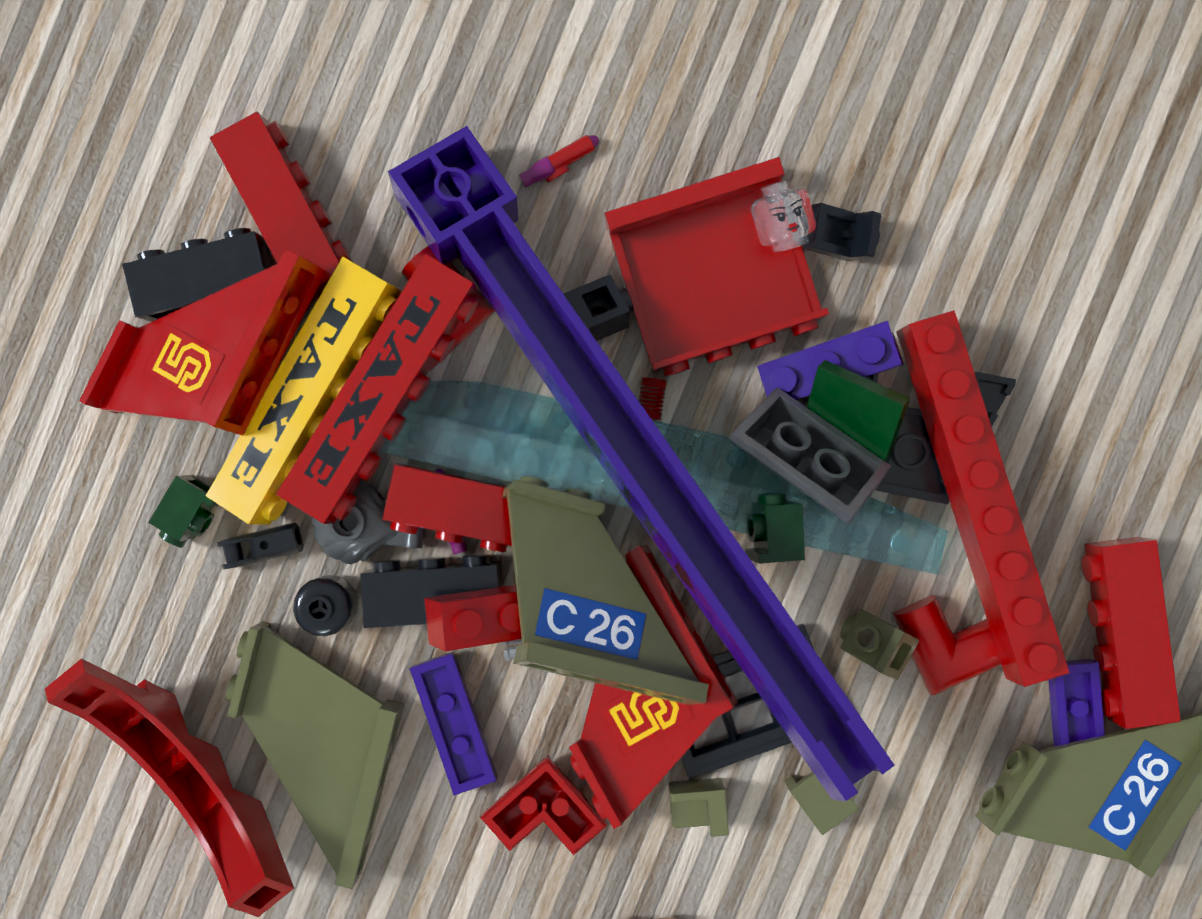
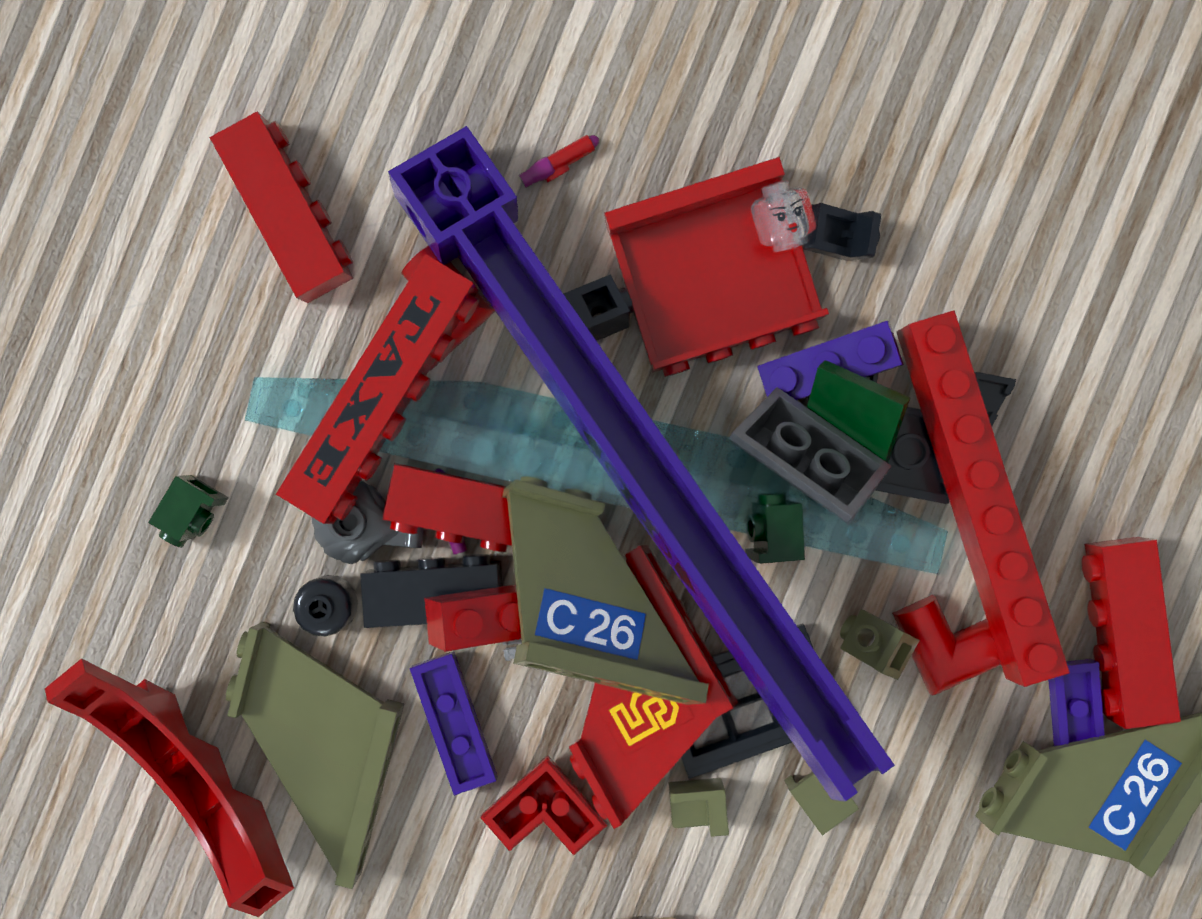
(175, 279): black brick -> none
(210, 355): red piece -> none
(264, 545): black bar -> none
(302, 392): yellow brick -> none
(655, 413): red piece -> none

